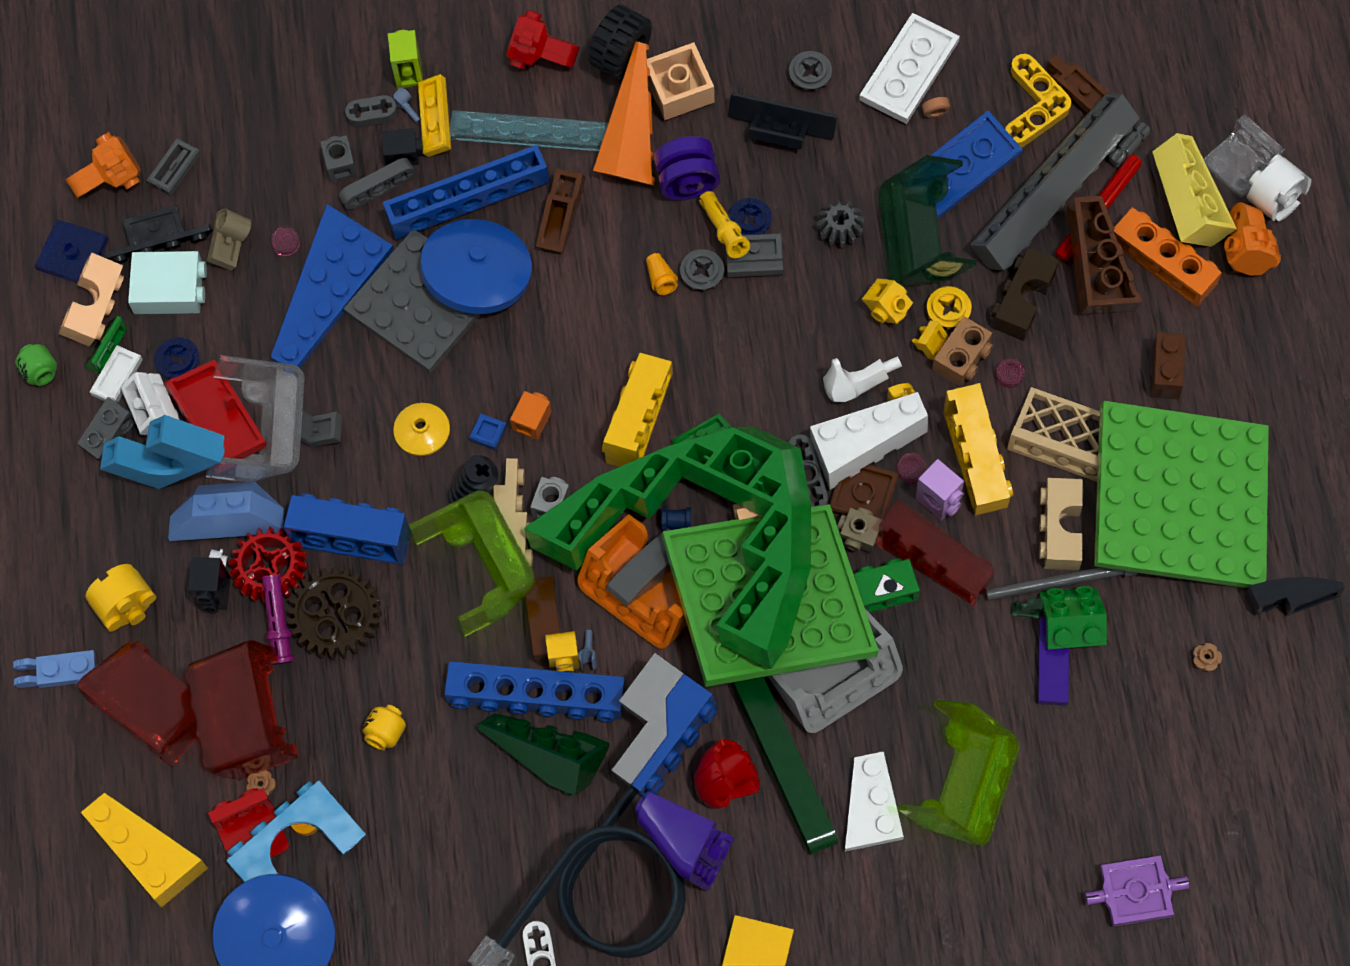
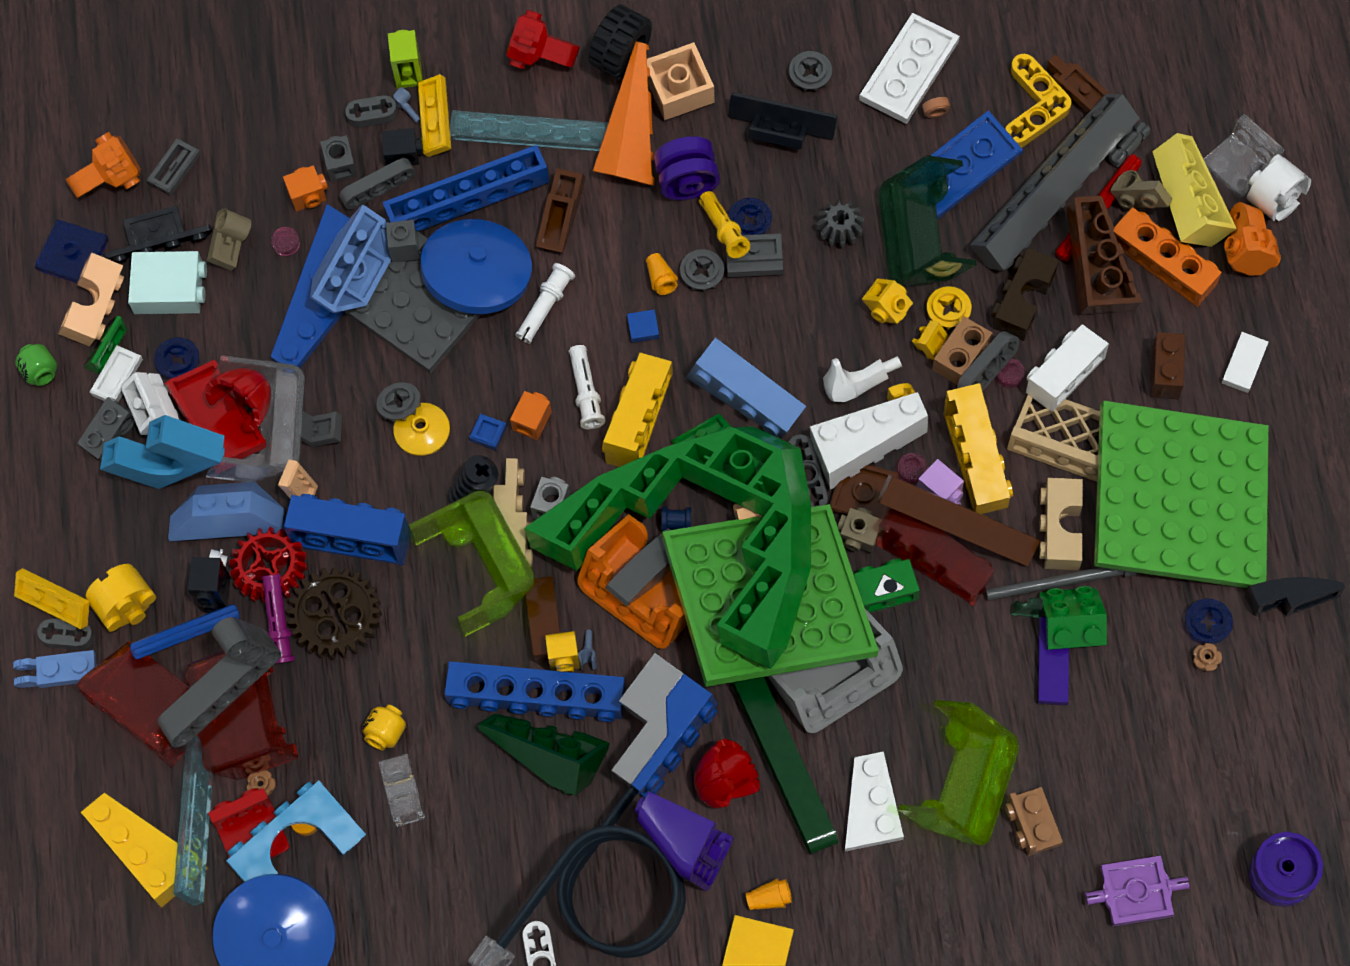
(51, 598): none -> yellow tile
(64, 641): none -> dark grey beam
(181, 632): none -> blue axle
(193, 826): none -> clear light blue plate
(247, 658): none -> dark grey beam
(249, 387): none -> red hair
(296, 480): none -> light nougat plate
(306, 188): none -> orange brick
(353, 263): none -> medium blue wedge
(387, 399): none -> dark grey gear
(401, 790): none -> clear brick
(402, 240): none -> dark grey brick
(550, 292): none -> white pin
(587, 398): none -> white pin
(643, 326): none -> blue tile
(745, 389): none -> medium blue wedge
(770, 895): none -> light orange cone
(958, 520): none -> reddish brown tile
(990, 361): none -> dark grey beam
(1034, 821): none -> medium nougat bracket
(1066, 367): none -> white brick
(1136, 193): none -> dark tan plate
(1219, 614): none -> clear blue gear
(1245, 362): none -> white tile
(1281, 853): none -> dark purple wheel

